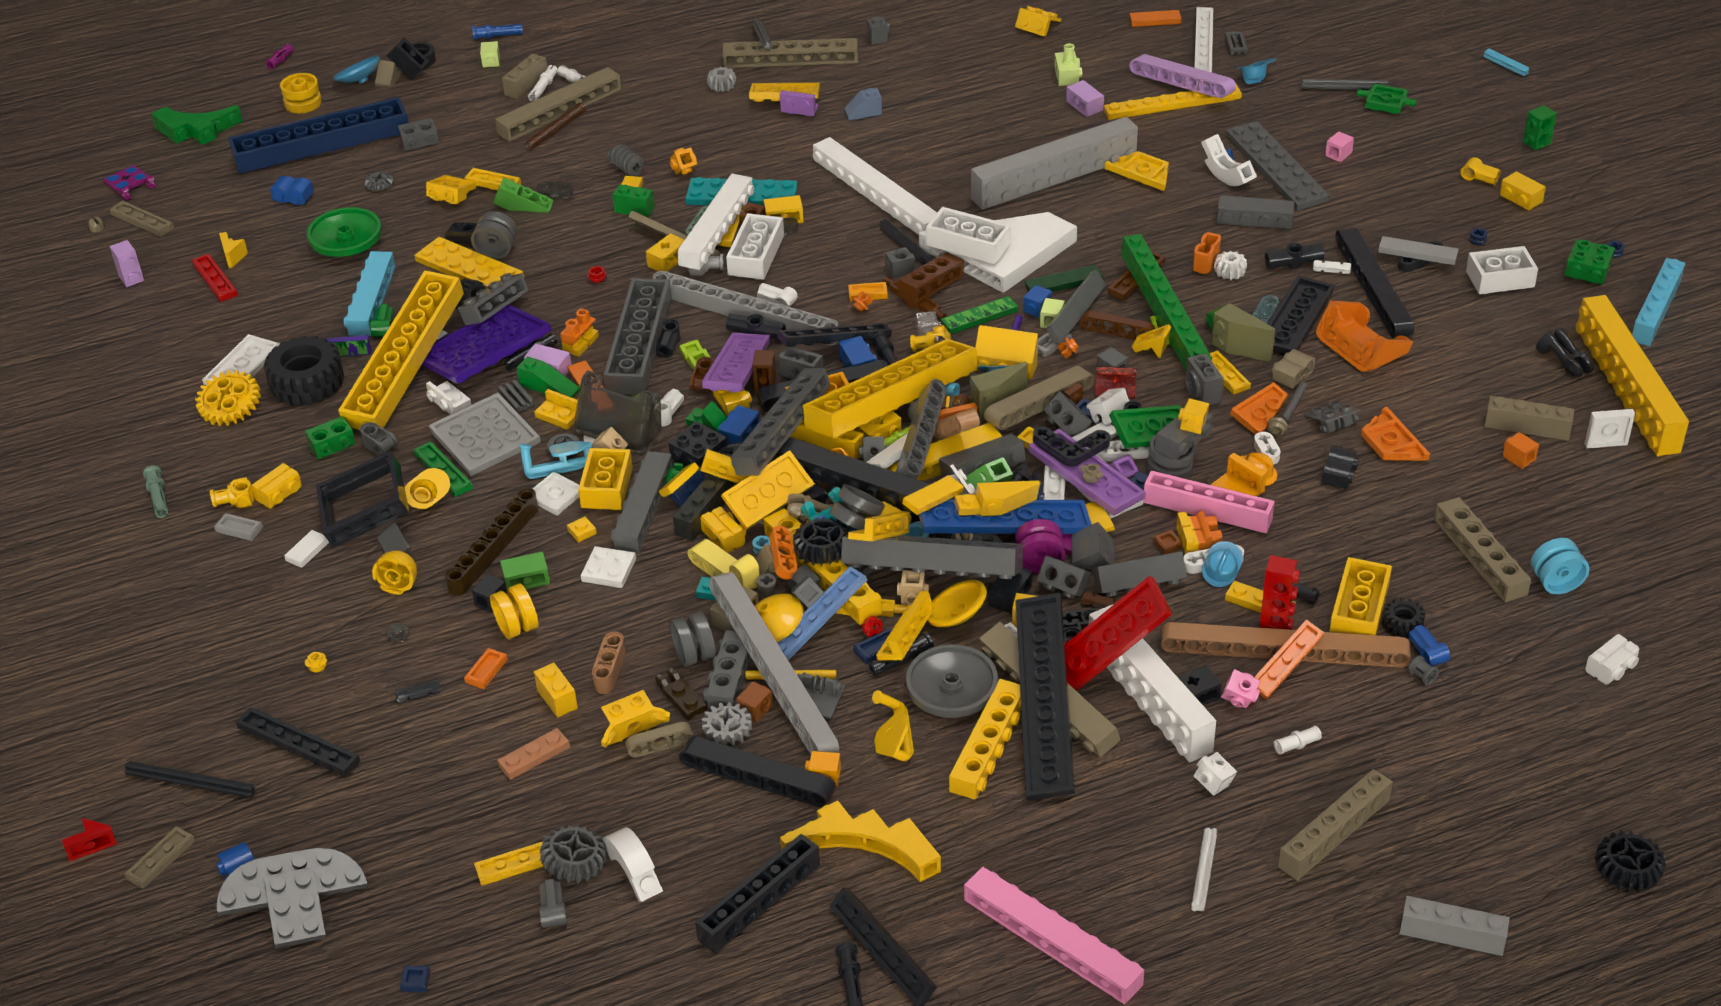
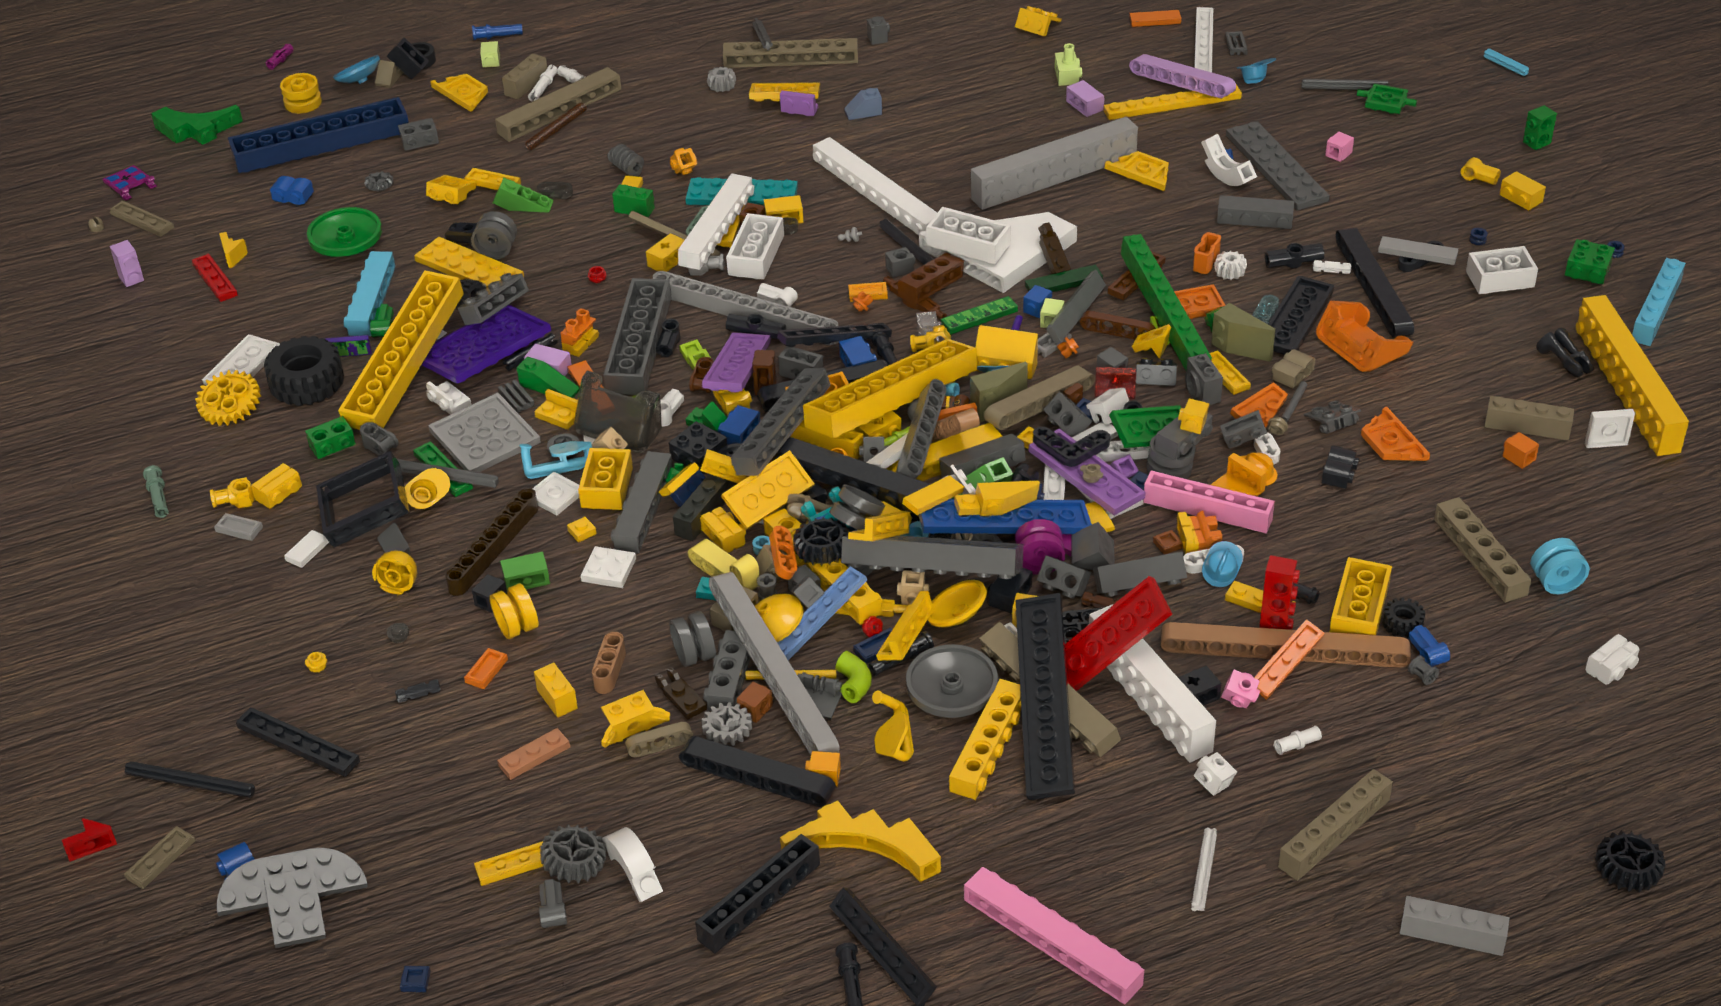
(453, 474): none -> dark grey axle
(462, 90): none -> yellow wing
(849, 235): none -> light grey hair
(858, 675): none -> lime cylinder
(1052, 249): none -> dark brown hinge
(1156, 372): none -> bracket
(1200, 300): none -> orange tile
(1243, 429): none -> dark grey bracket

